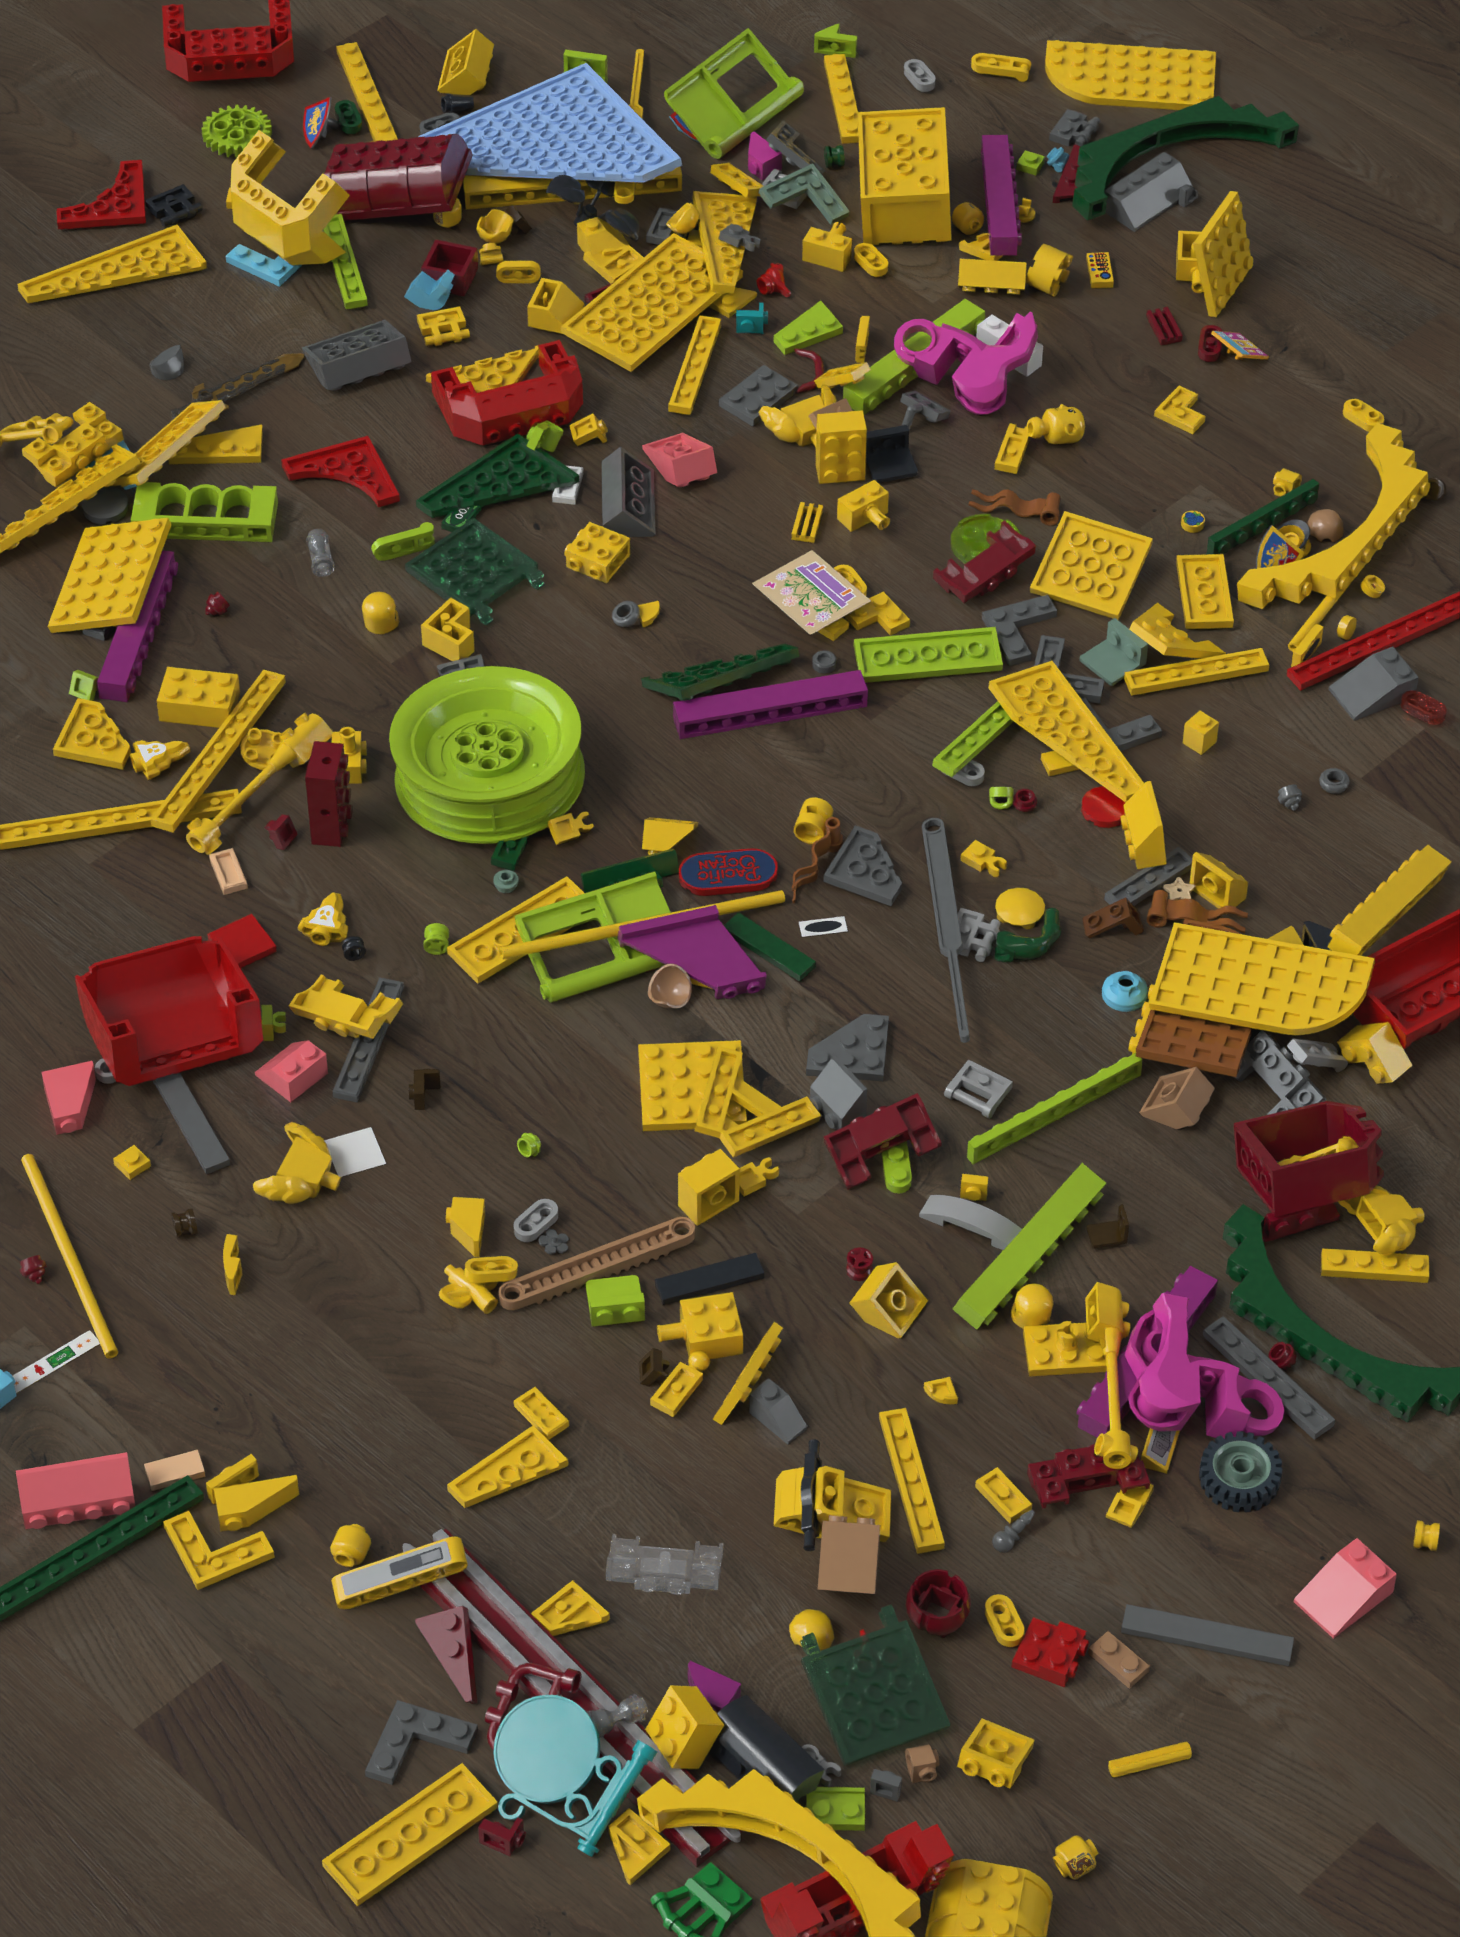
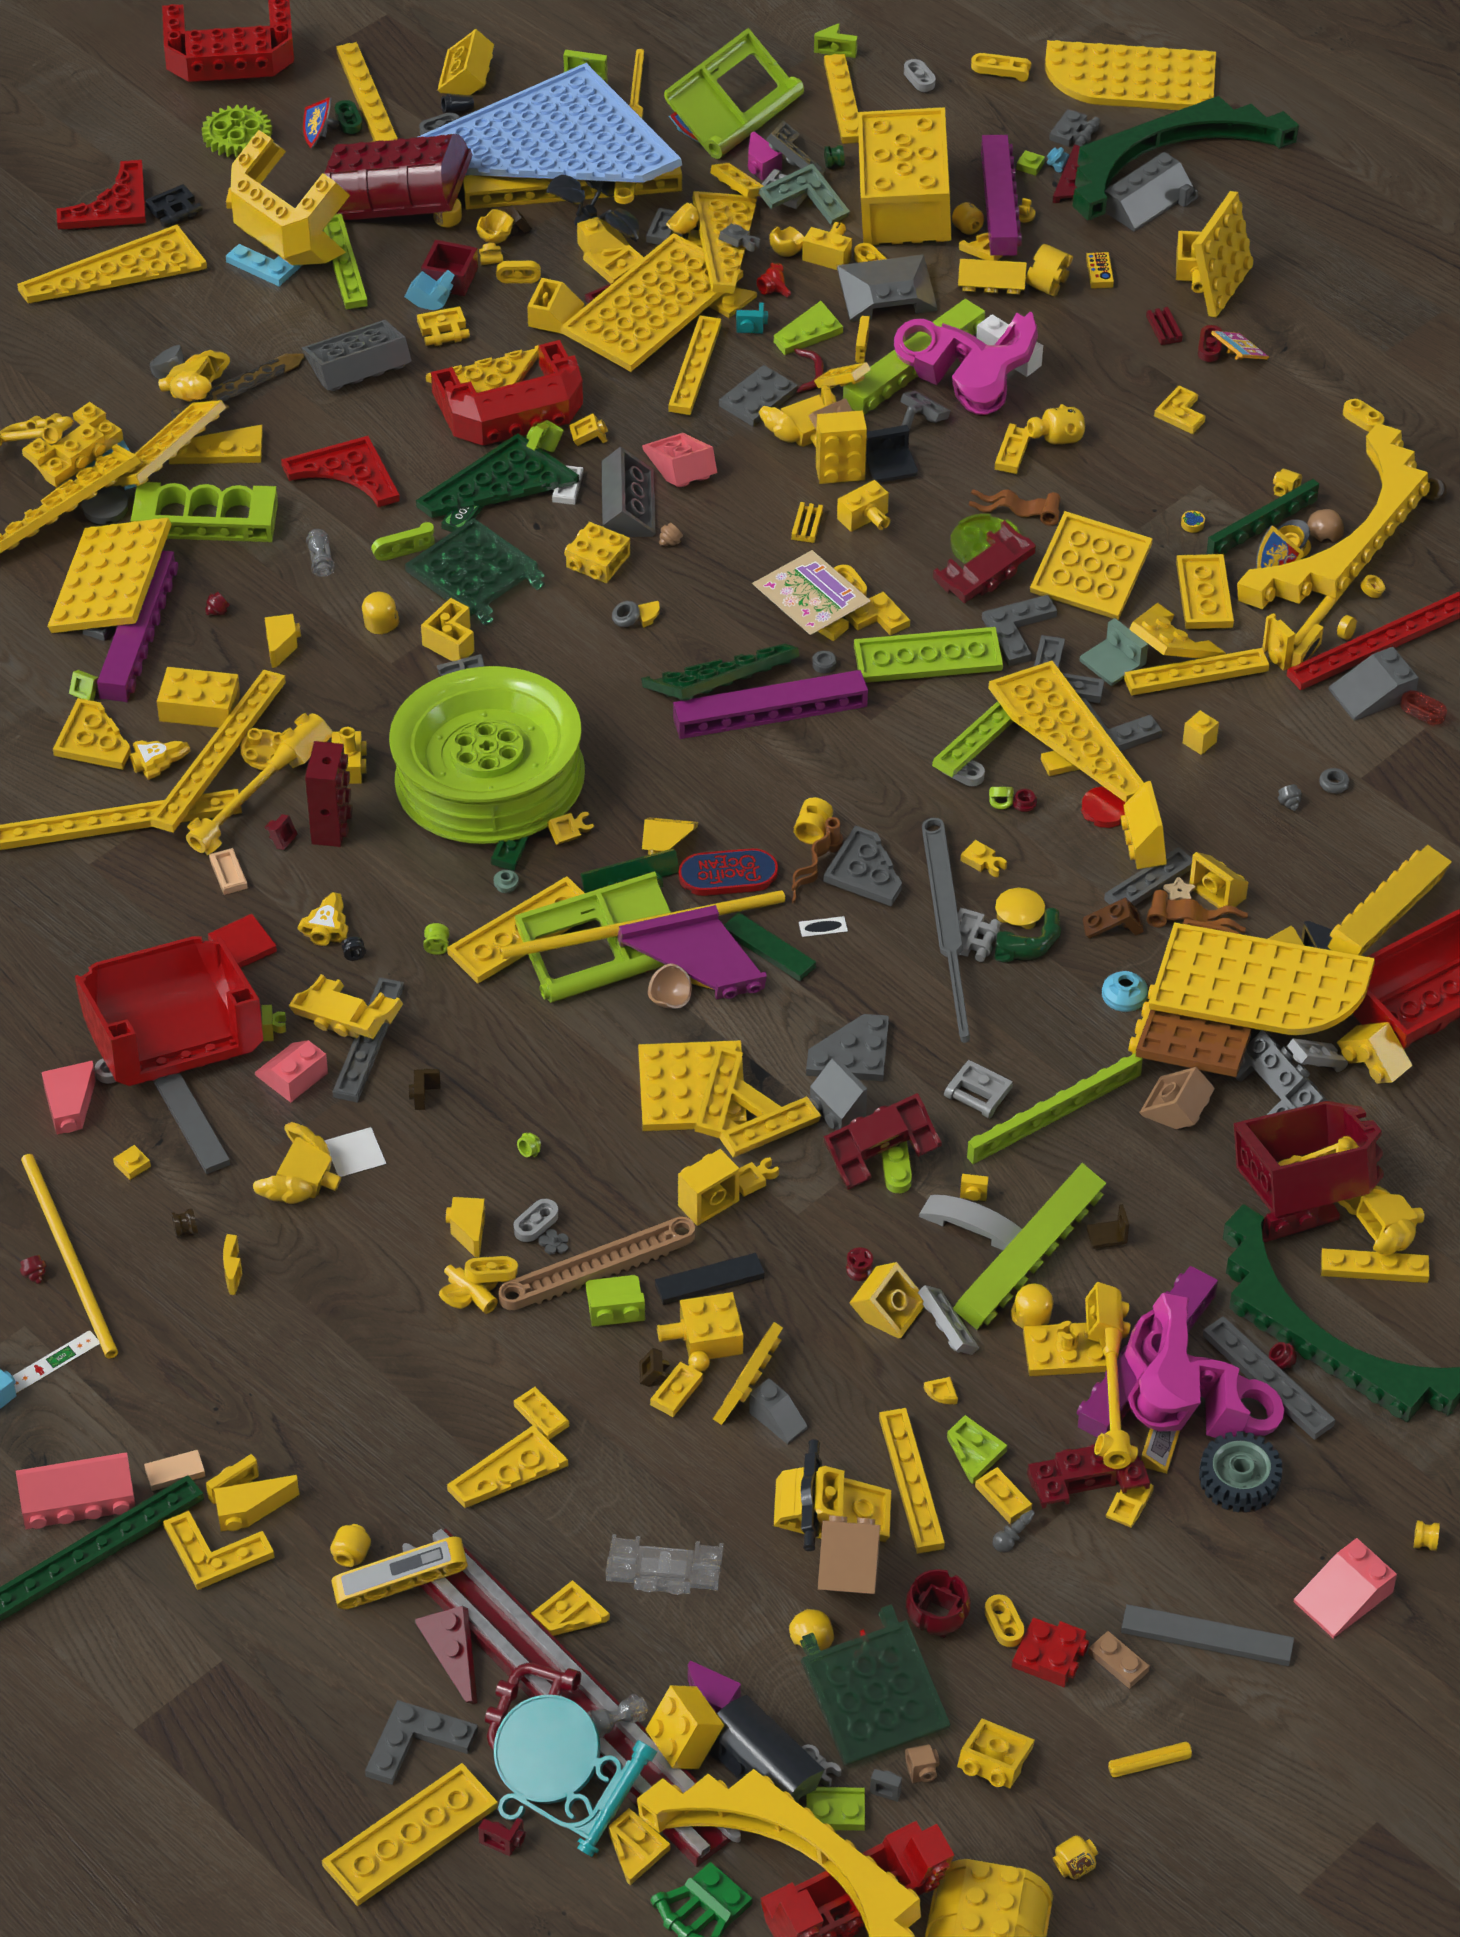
(194, 377): none -> yellow torso
(281, 637): none -> yellow slope
(670, 535): none -> medium nougat plate
(786, 241): none -> yellow hair
(886, 285): none -> dark grey slope
(948, 1320): none -> light grey plate
(975, 1447): none -> lime wing
(1278, 642): none -> yellow plate

